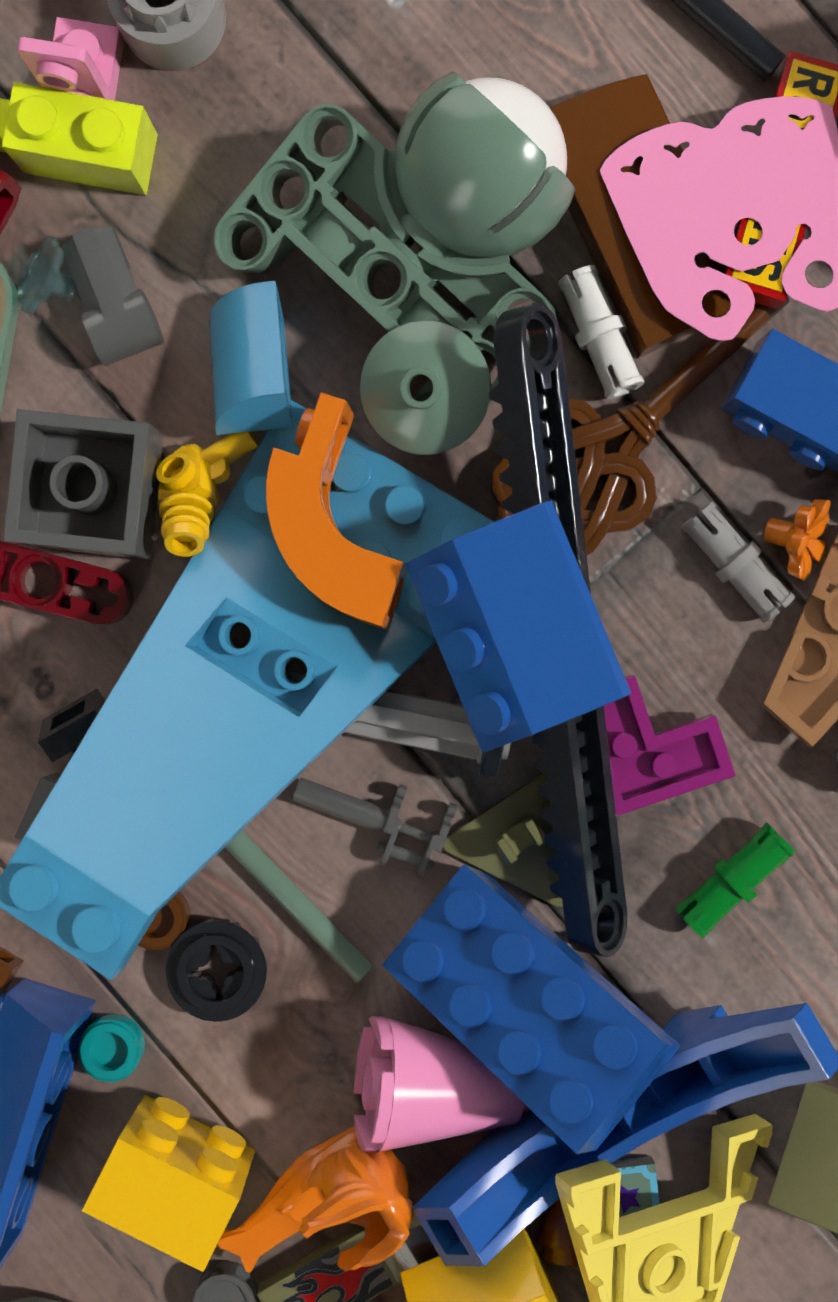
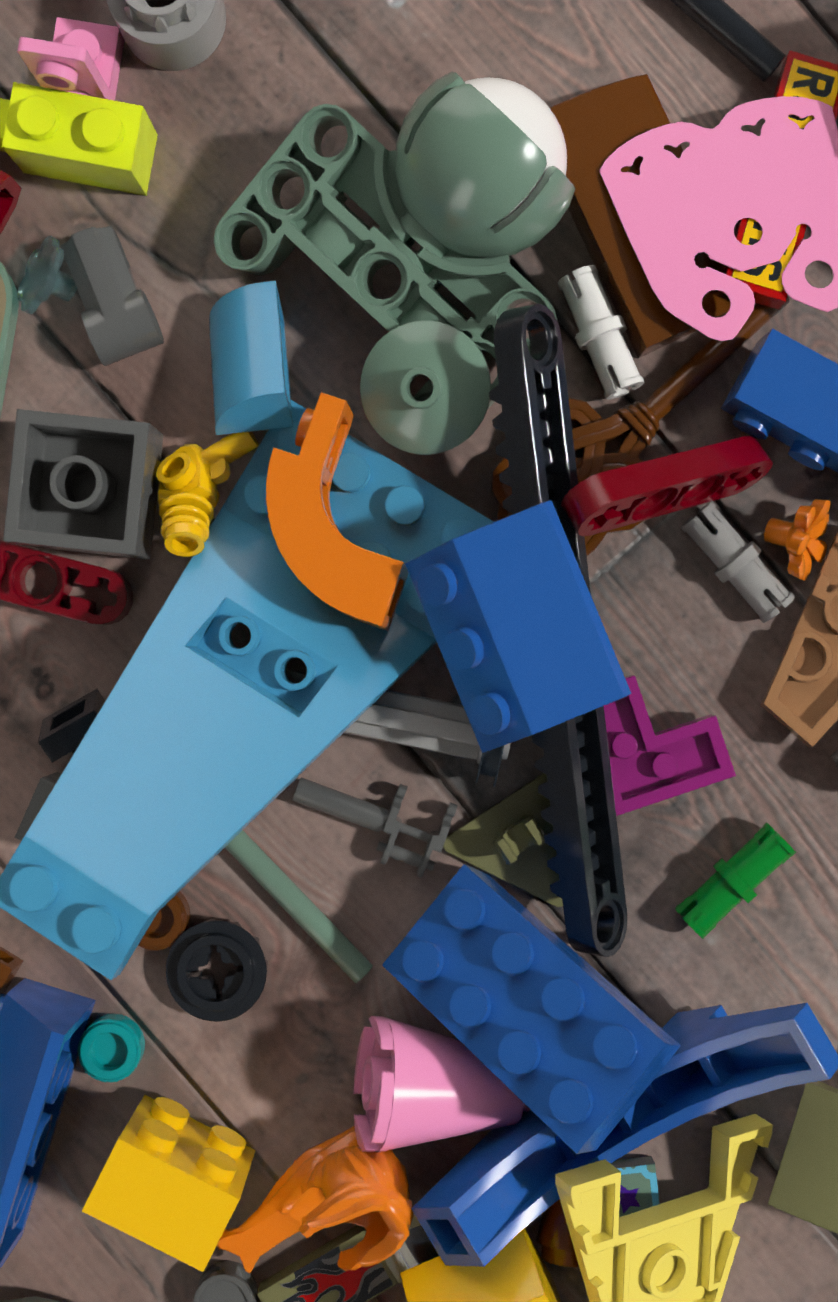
(665, 485): none -> dark red beam

